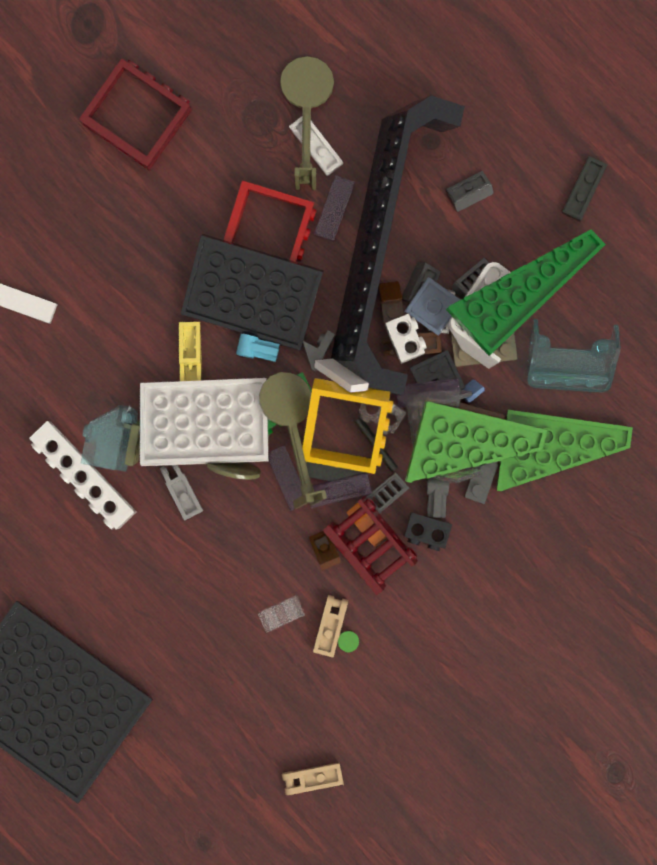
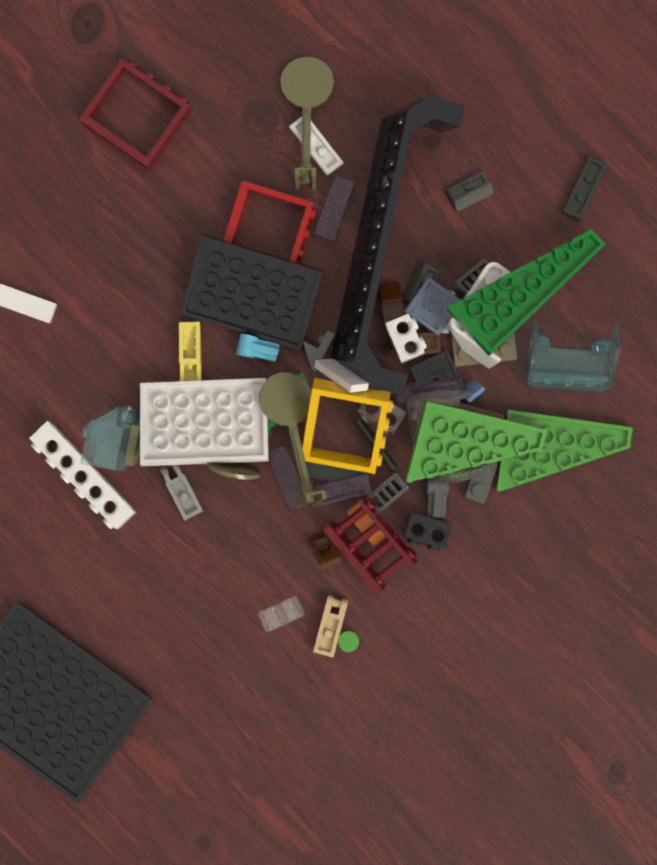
(313, 778): tan plate -> none

